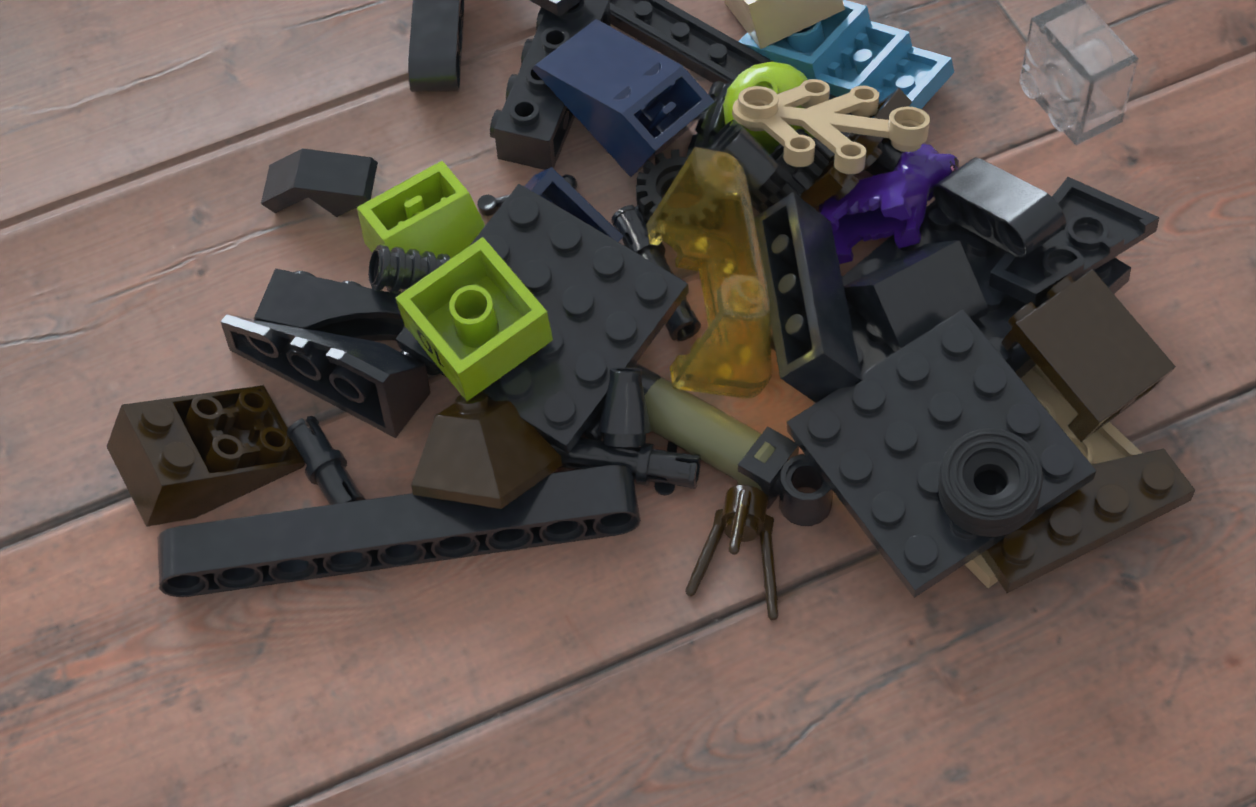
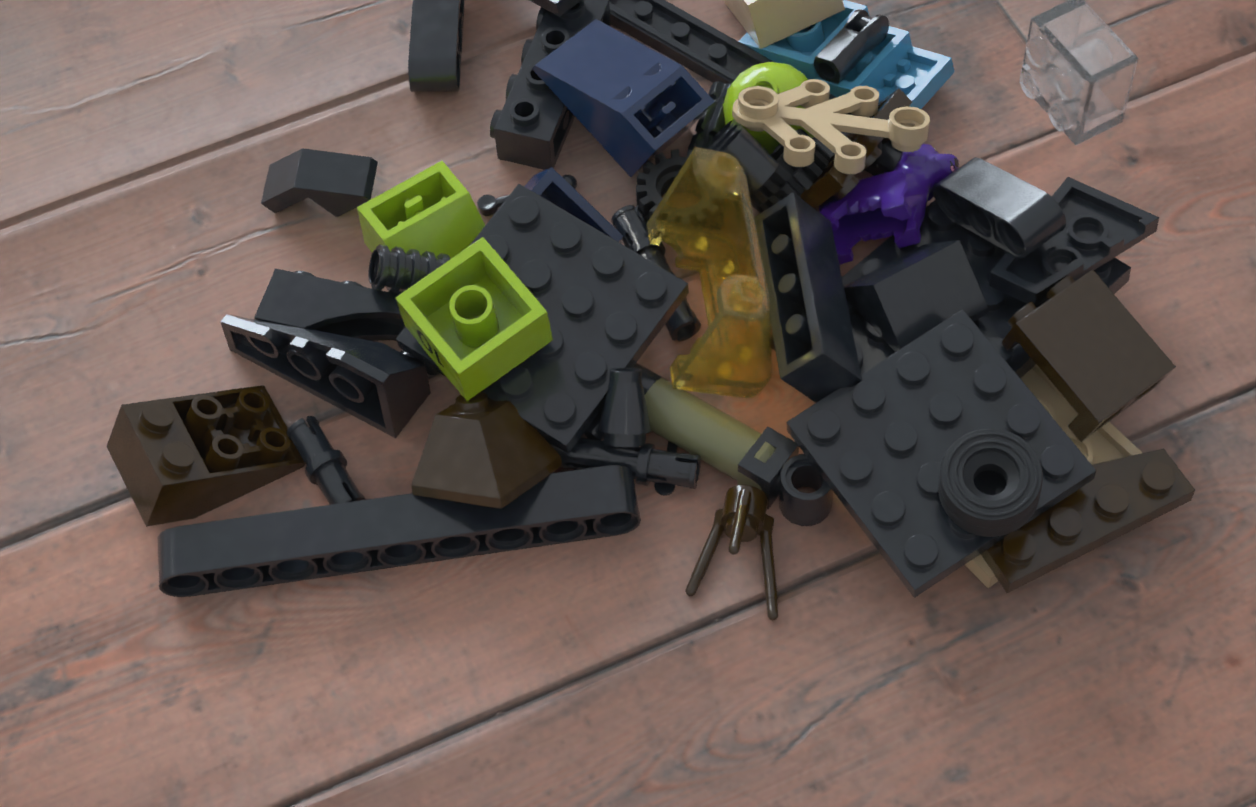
(850, 45): none -> black bar

